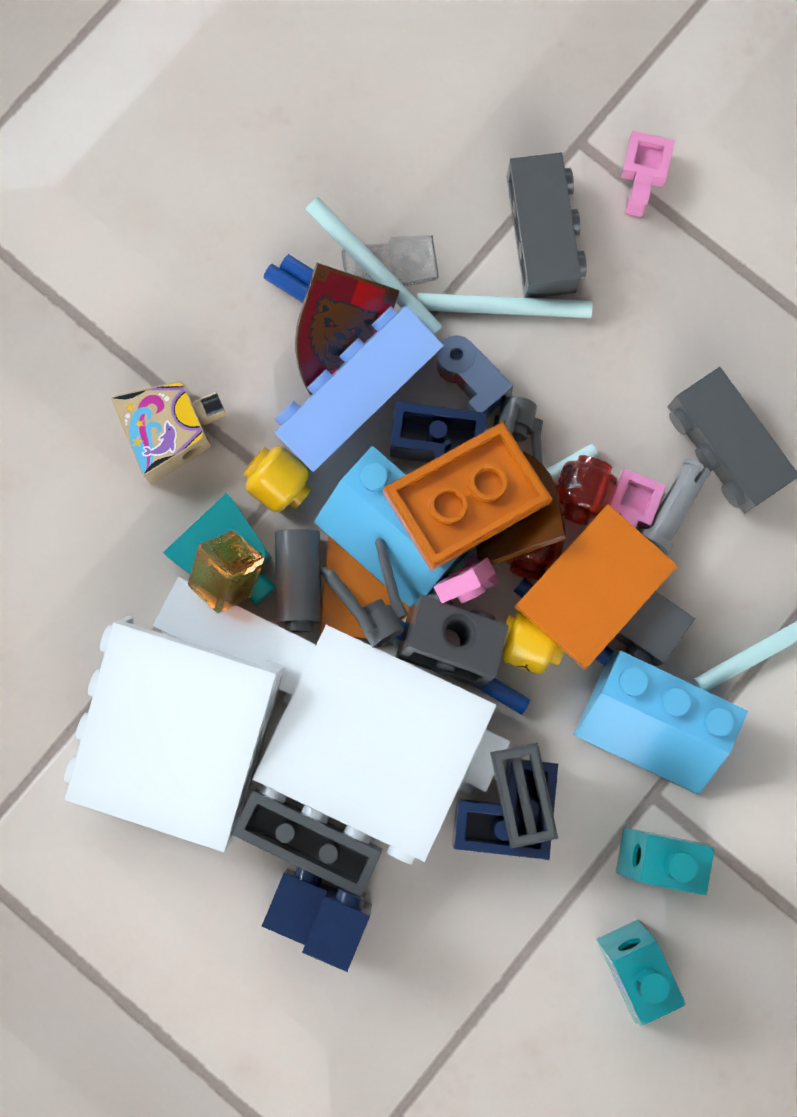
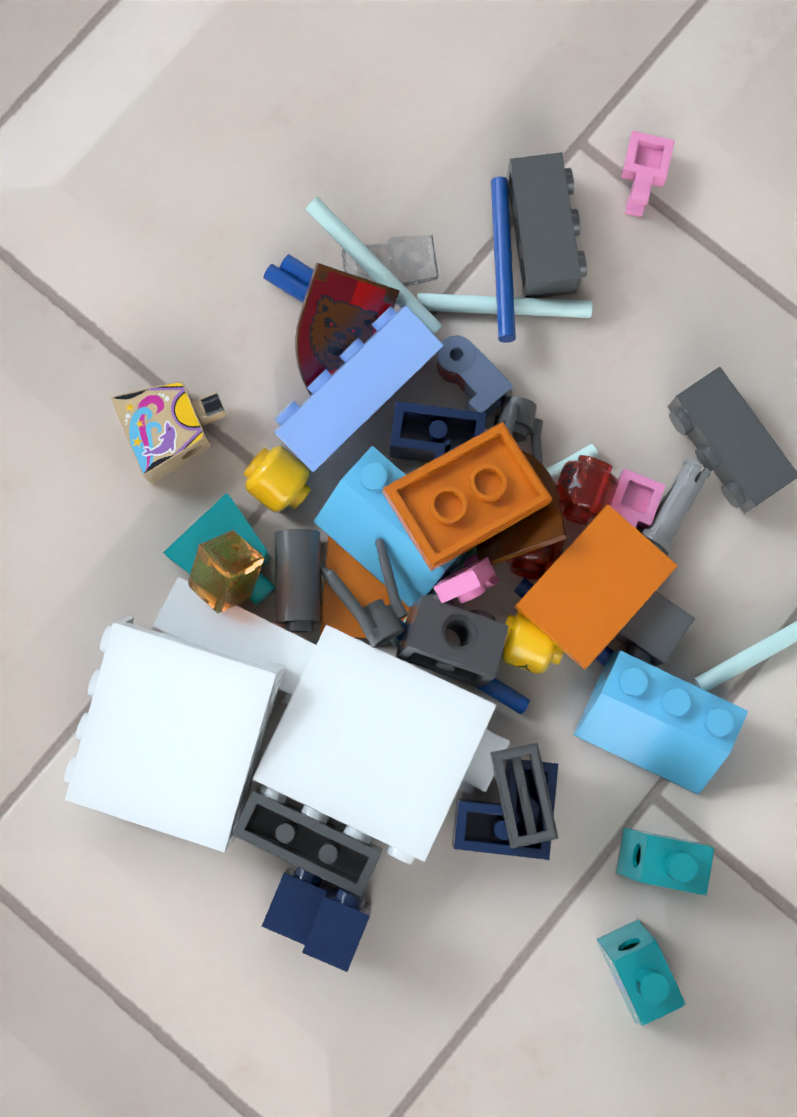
(503, 260): none -> blue bar

